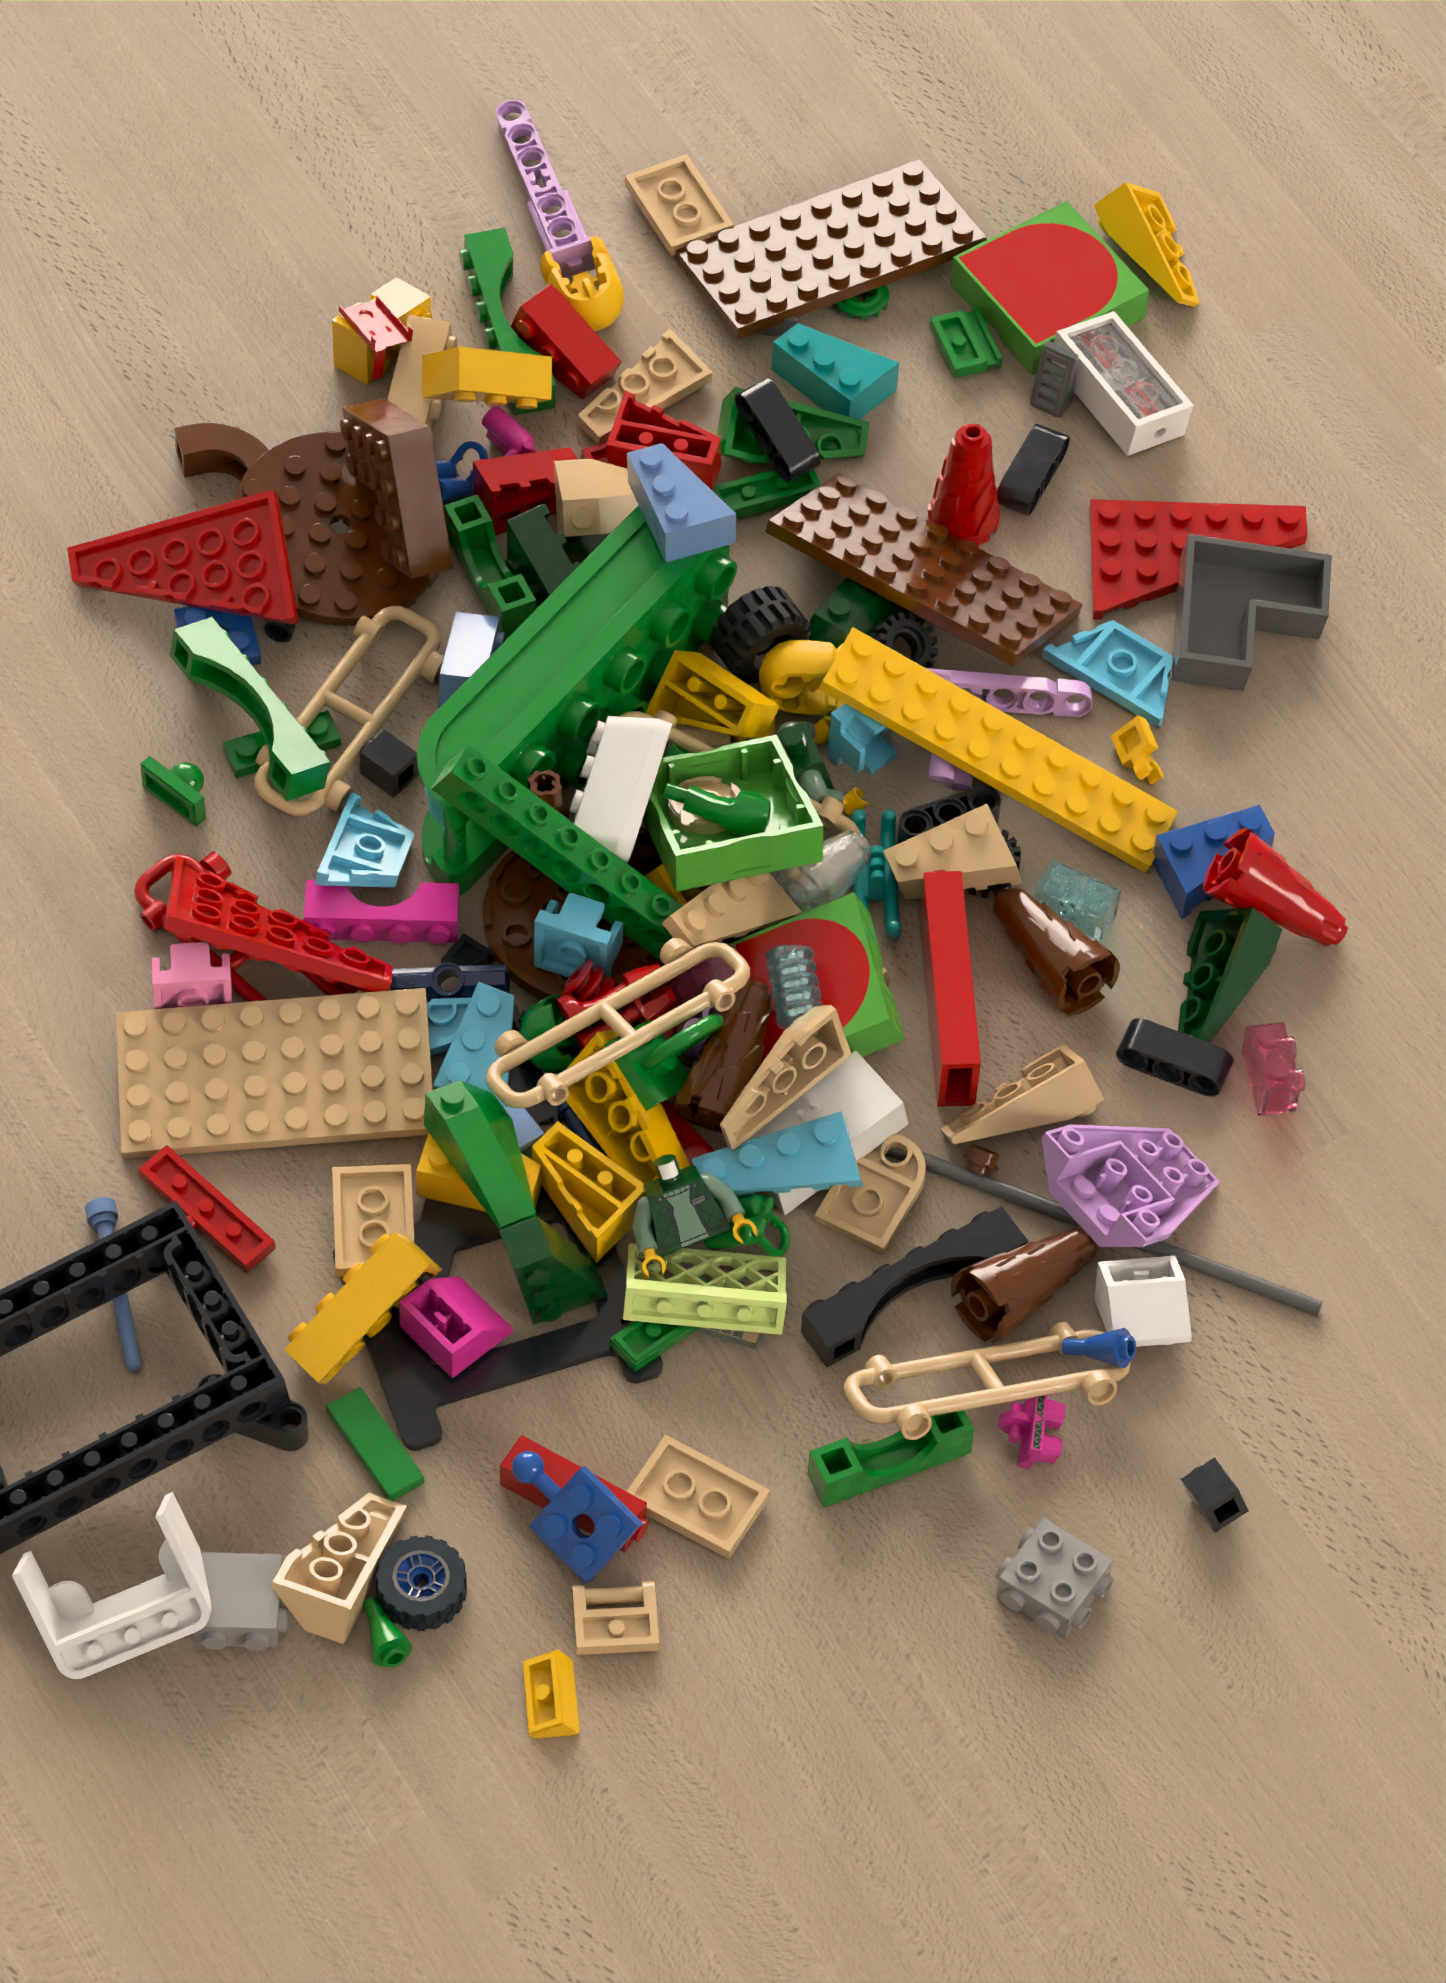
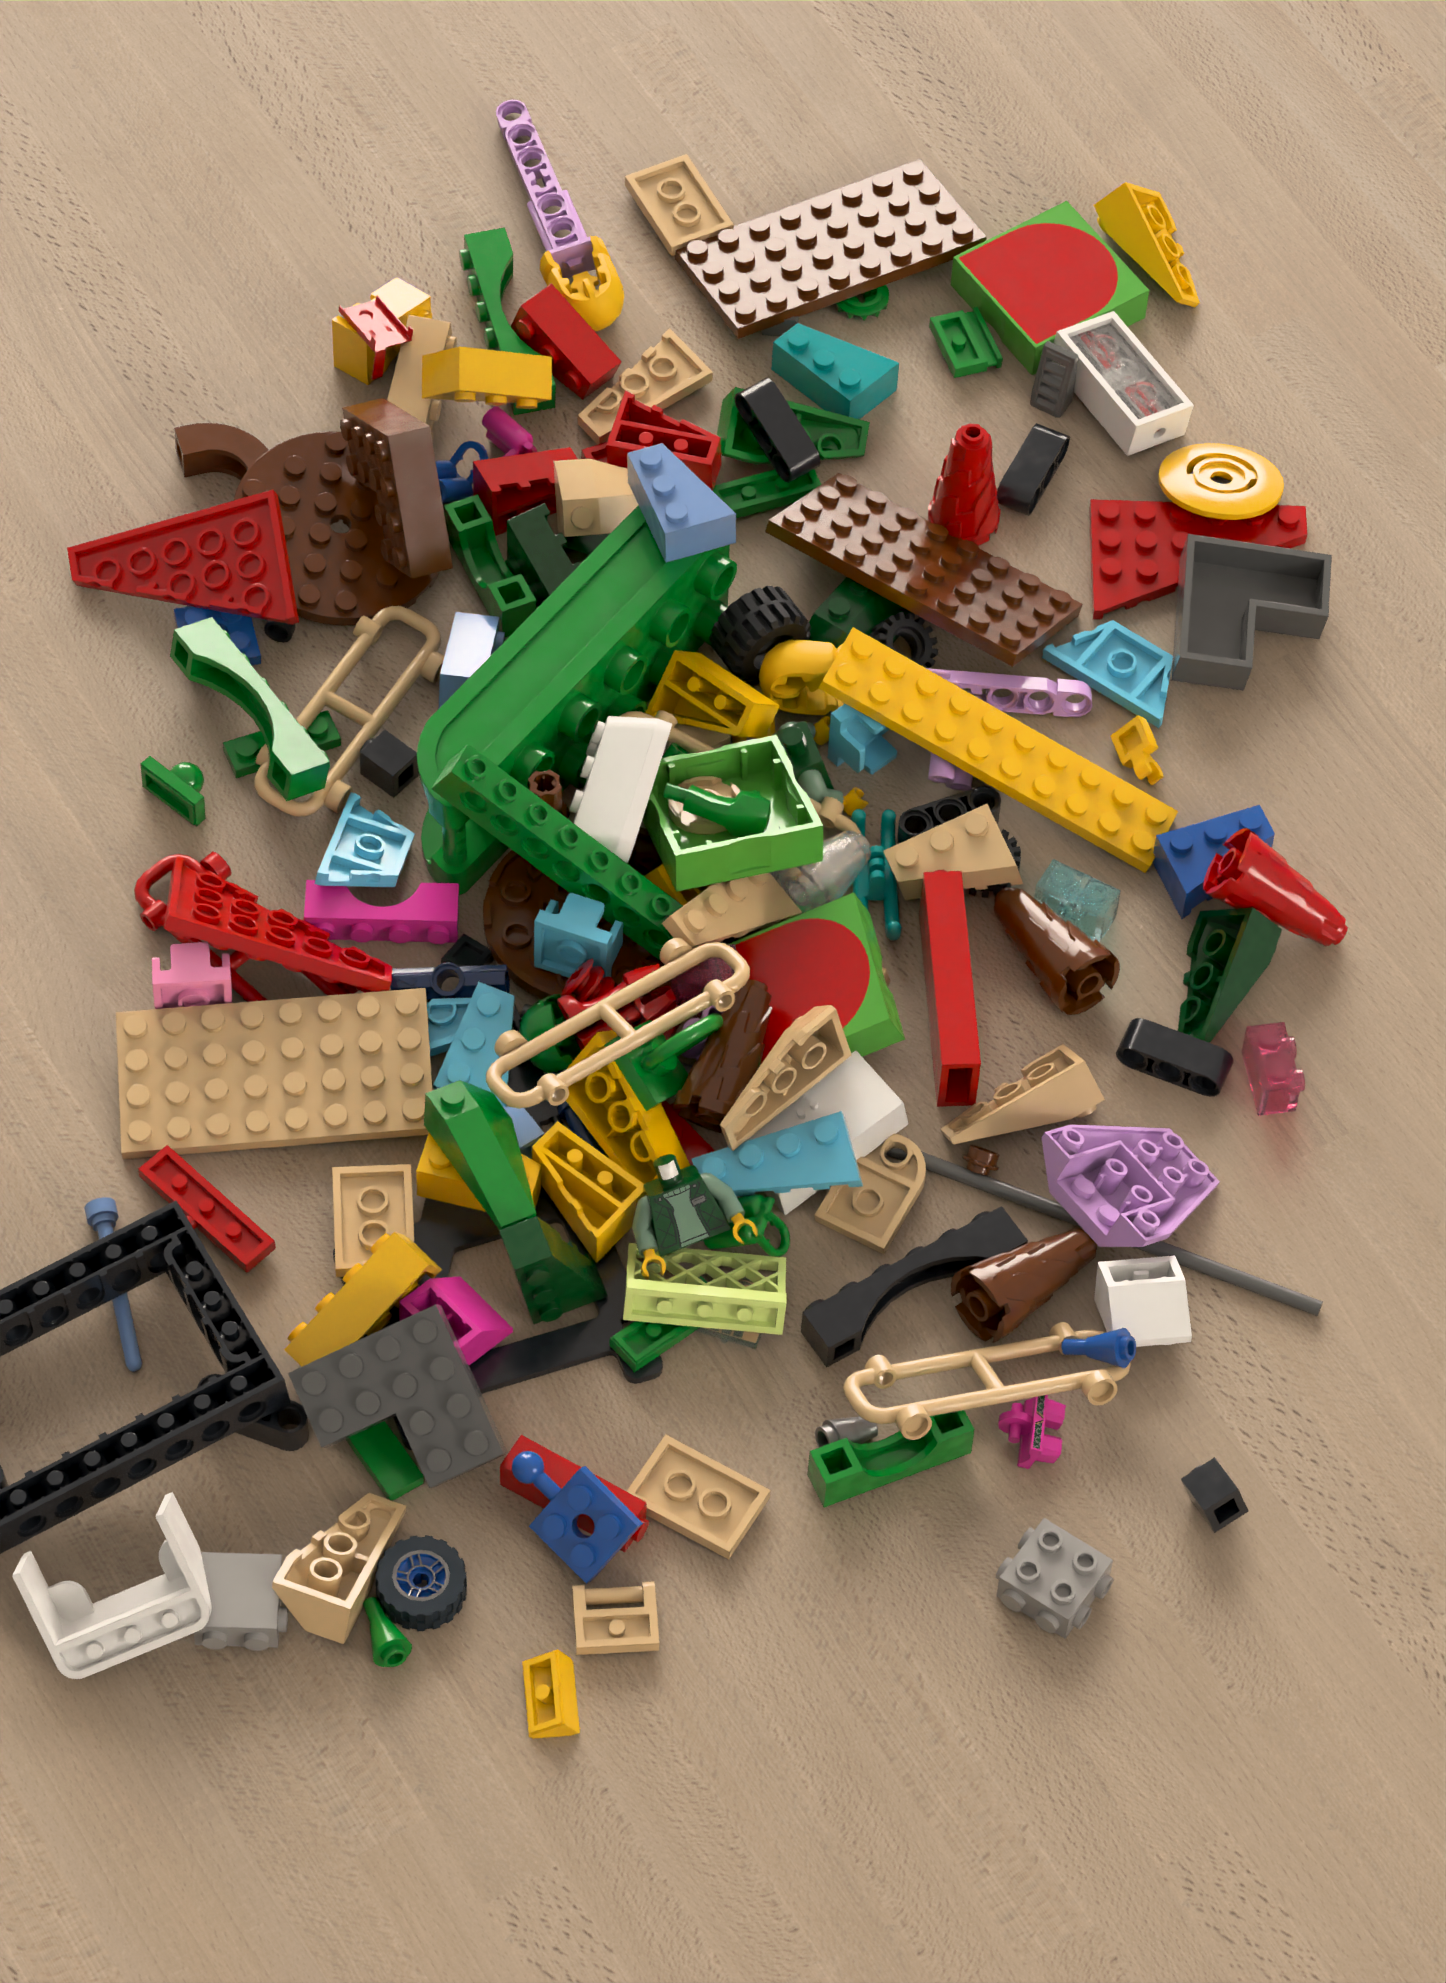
(411, 1374): none -> dark grey piece
(792, 982): clear light blue piece -> none
(854, 1428): none -> flat silver cone
(1221, 501): none -> yellow piece

